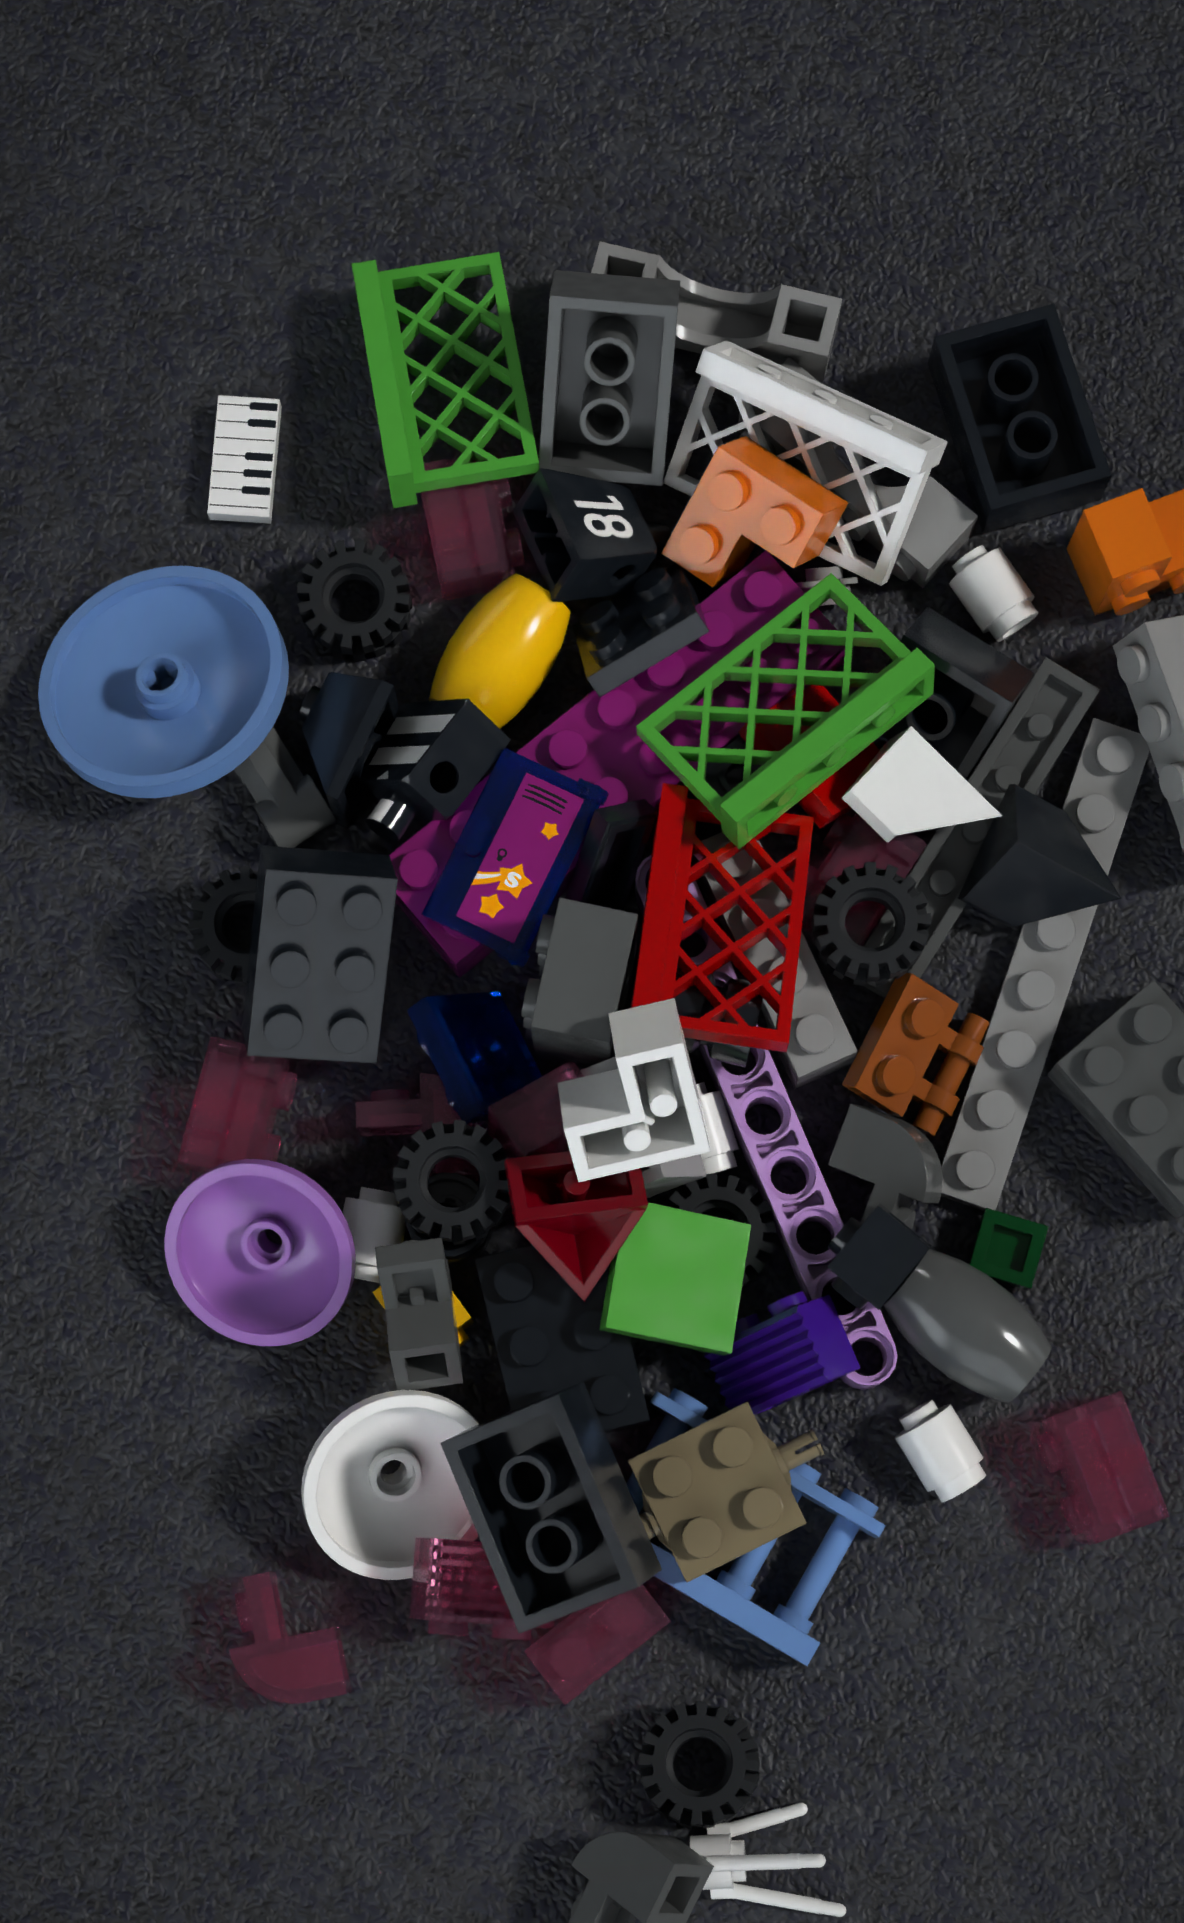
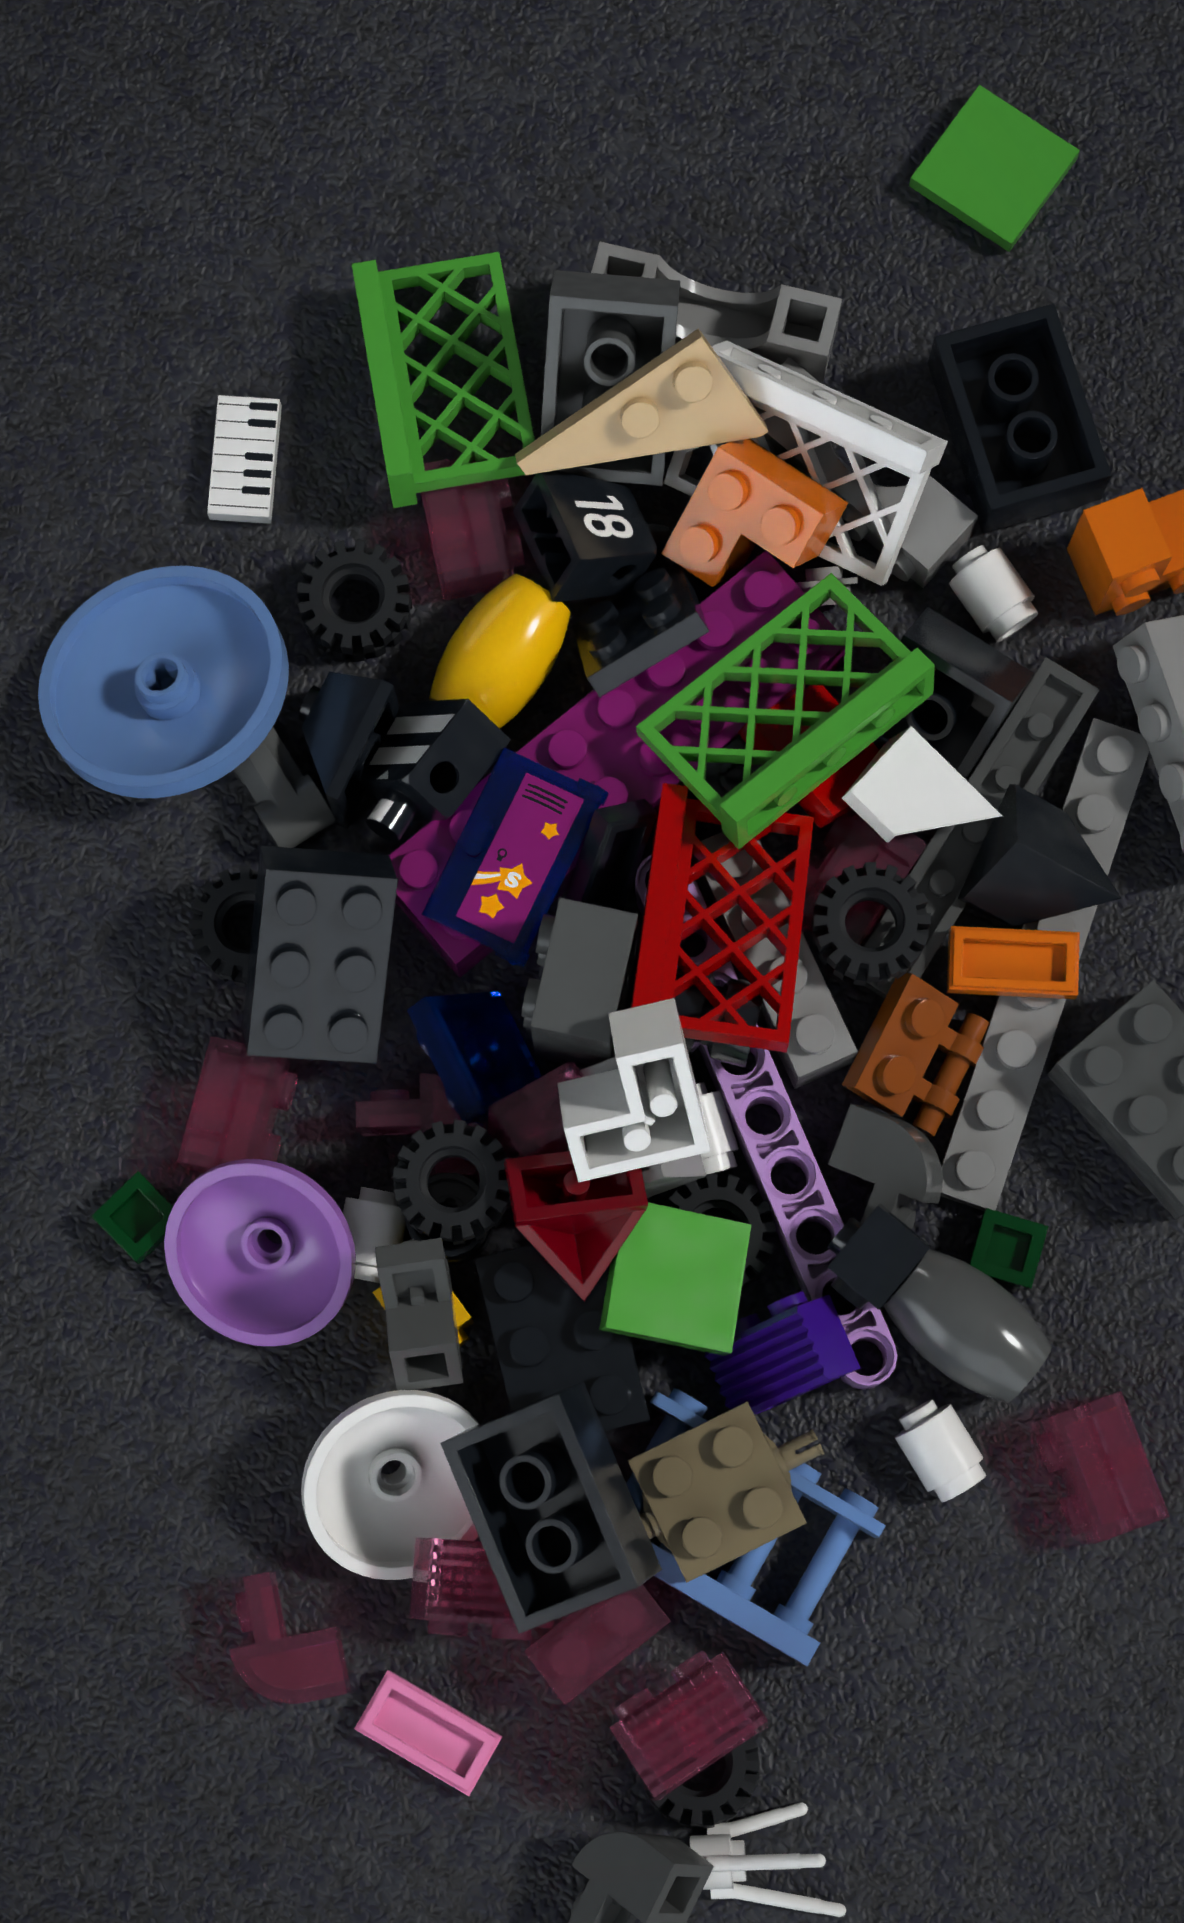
(135, 1217): none -> dark green plate
(428, 1732): none -> bright pink tile
(663, 407): none -> tan wing
(687, 1724): none -> clear pink brick
(994, 168): none -> bright green tile
(1013, 962): none -> orange tile

